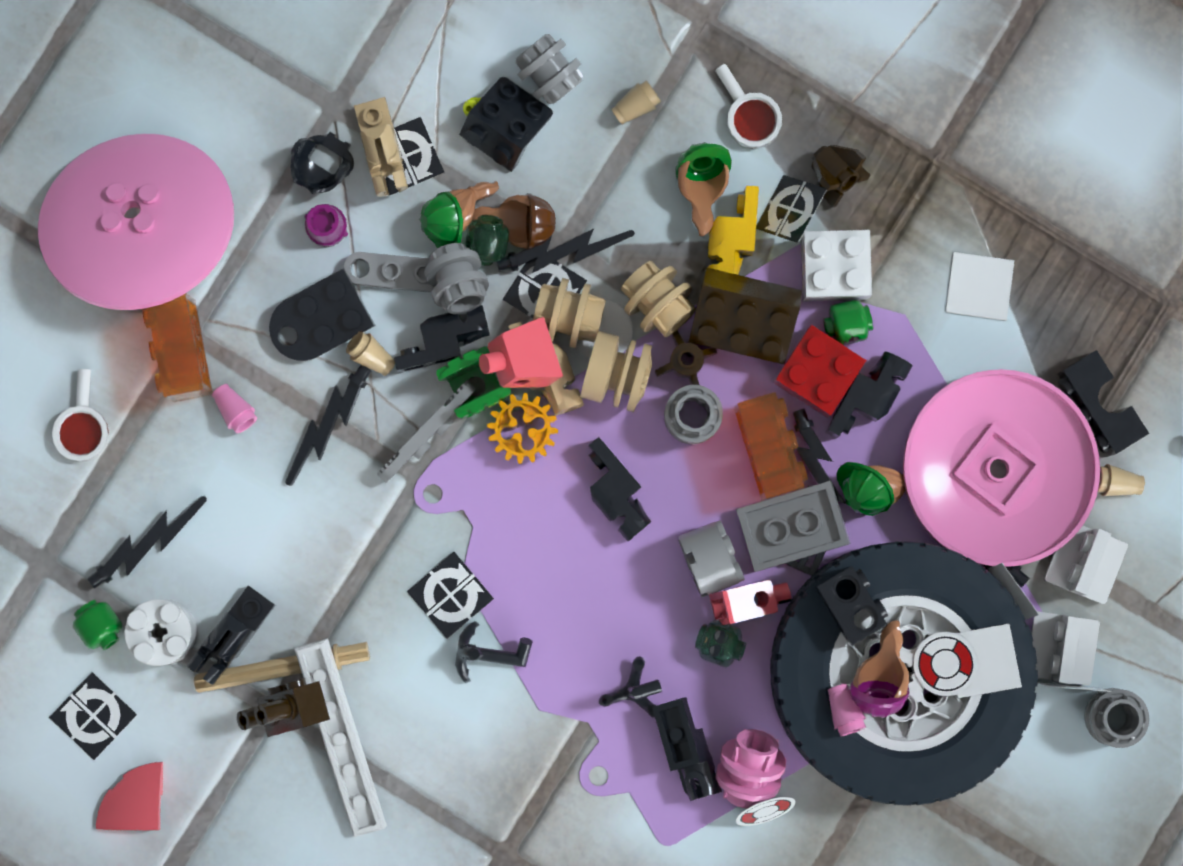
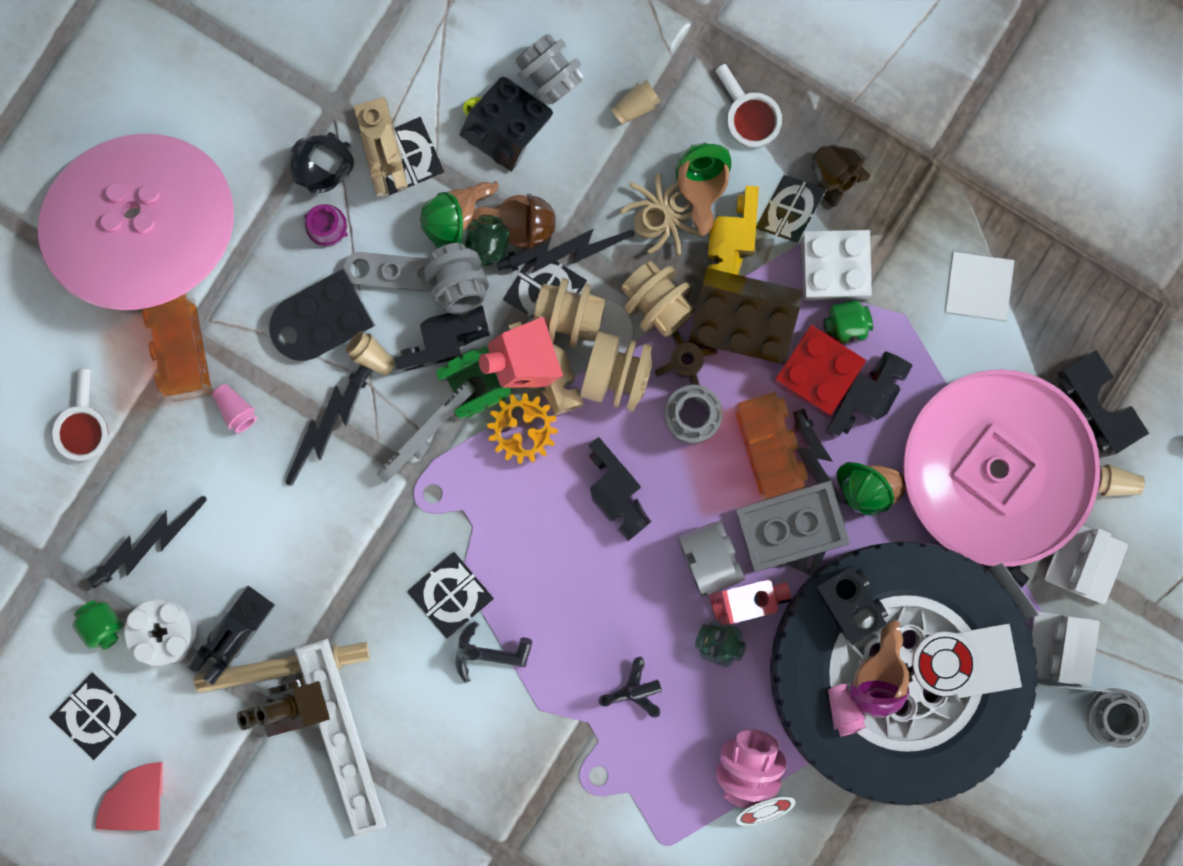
(660, 215): none -> tan animal
(686, 749): black plate -> none

